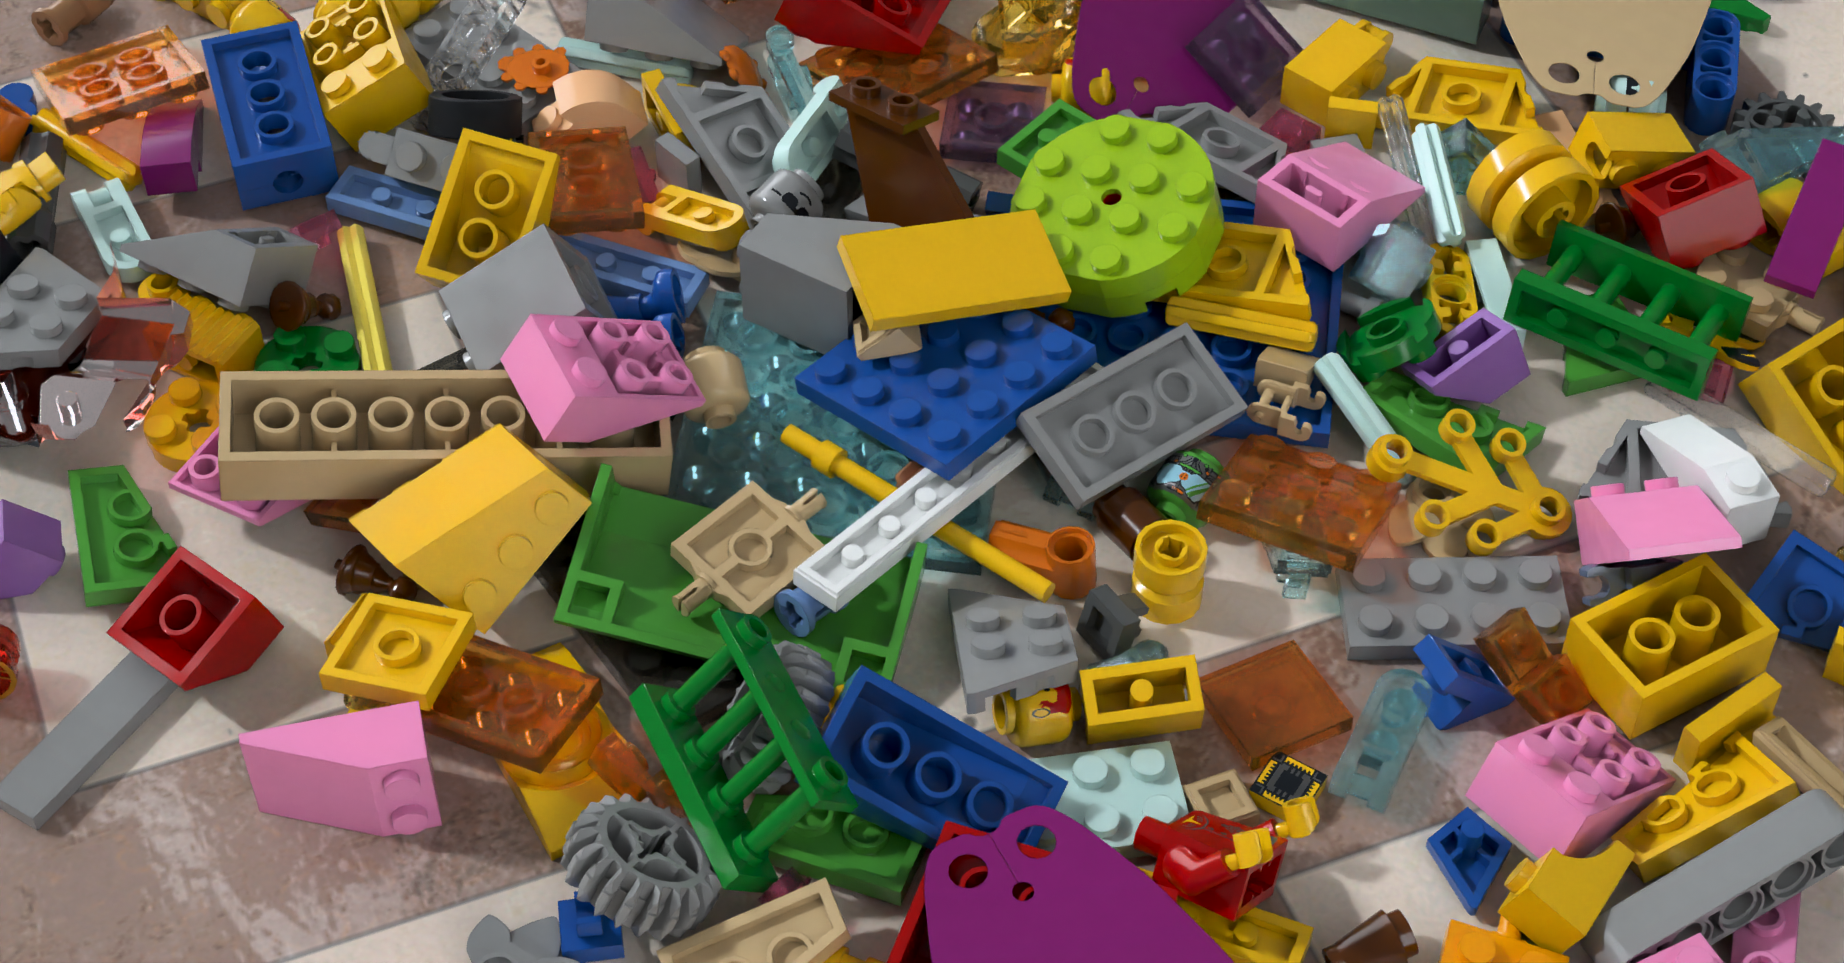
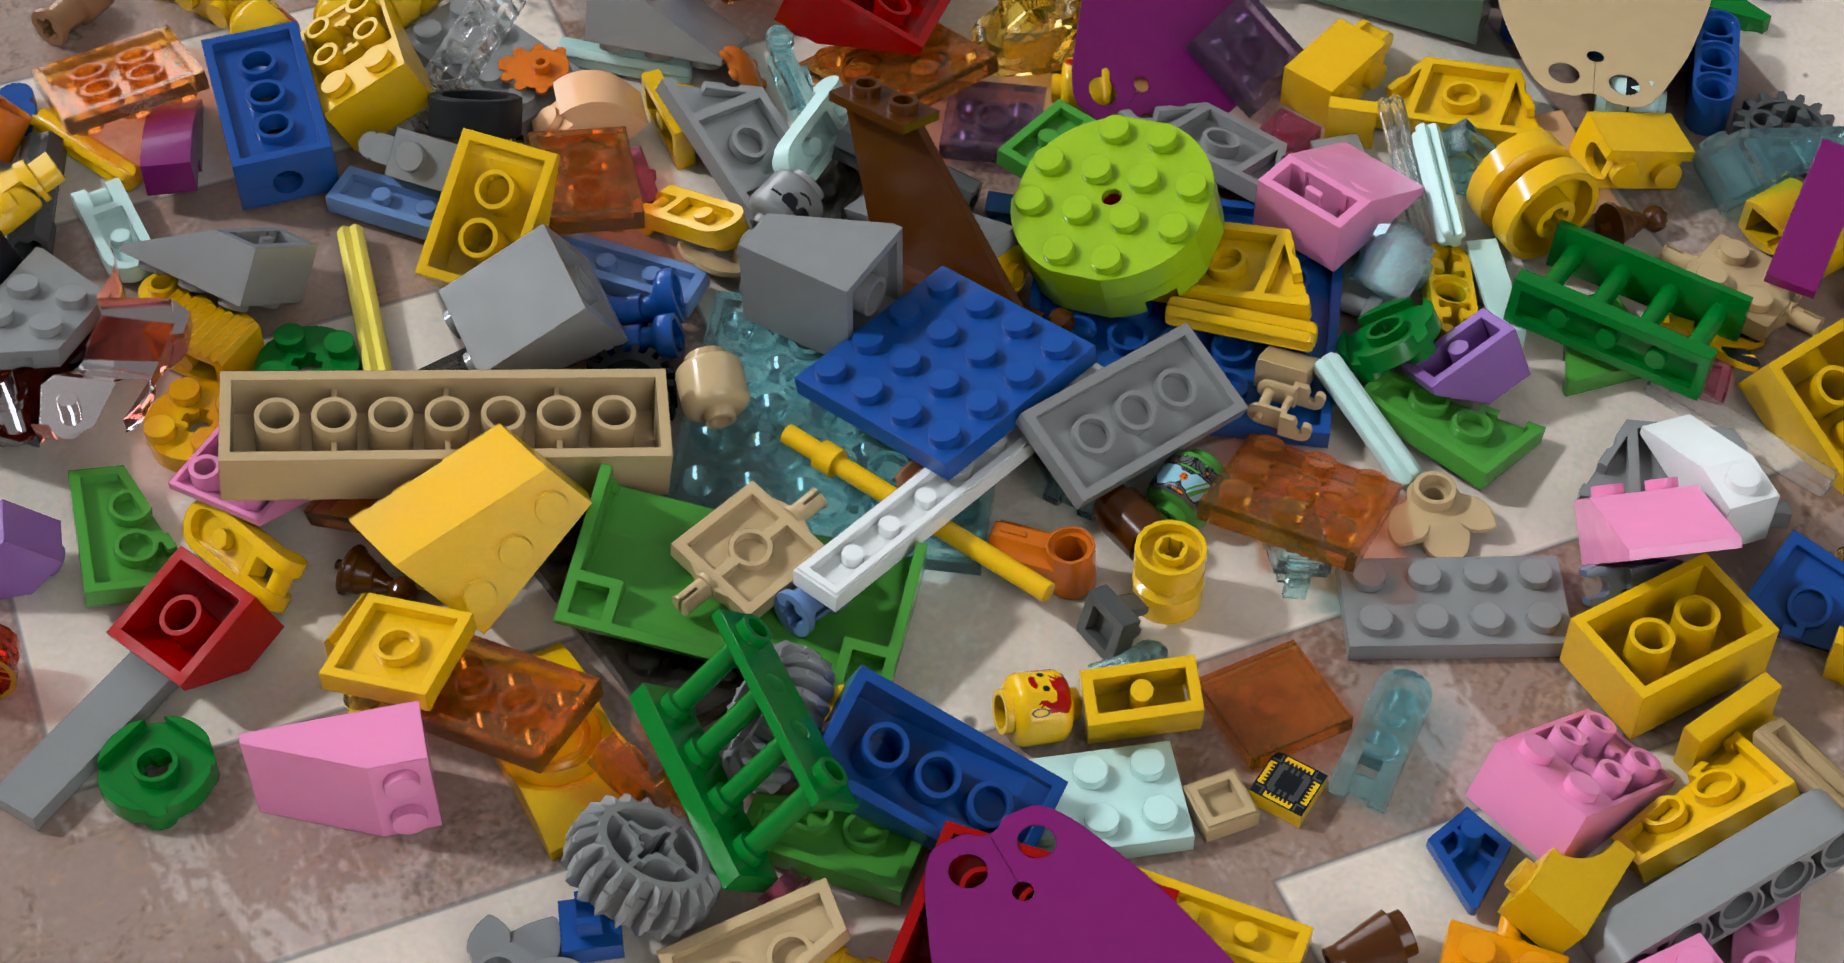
(162, 798): none -> green plate
(243, 554): none -> yellow plate
(293, 306): reddish brown piece -> none
(317, 228): clear pink plate -> none
(597, 375): bright pink slope -> none
(678, 163): light grey tile -> none
(884, 342): tan slope -> none
(953, 269): yellow tile -> none
(1009, 646): light grey wing -> none
(1220, 860): red torso -> none
(1460, 683): blue slope -> none
(1477, 485): yellow plant -> none
(1537, 679): clear orange slope -> none
(1695, 208): red slope -> none

